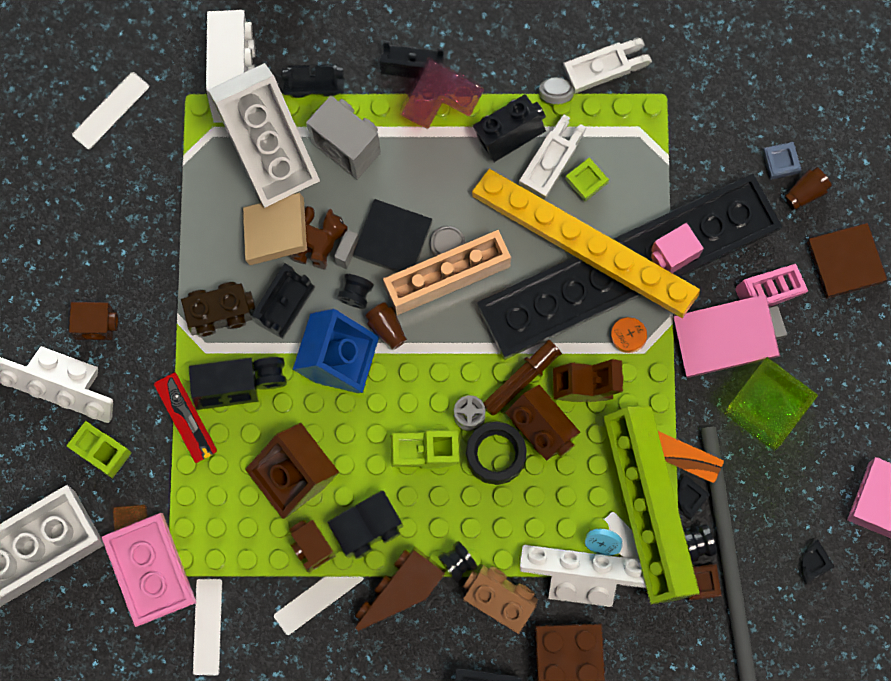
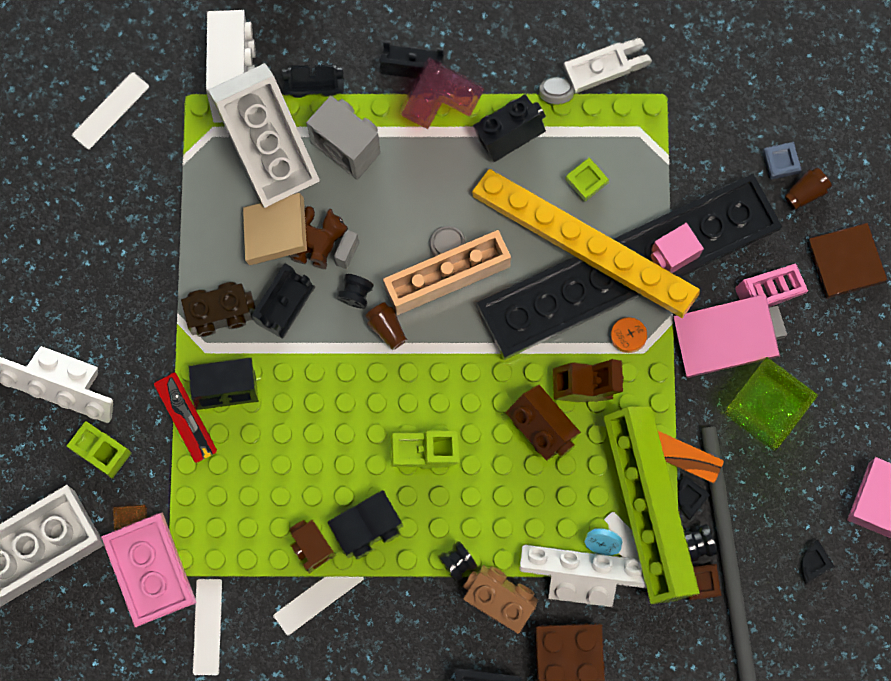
(92, 321): reddish brown brick -> none
(270, 373): black wheel -> none
(291, 470): reddish brown slope -> none
(336, 351): blue slope -> none
(392, 237): black tile -> none
(408, 586): reddish brown slope -> none
(469, 406): light grey wheel -> none
(508, 432): black tyre -> none
(522, 377): reddish brown axle -> none
(551, 159): white hinge -> none

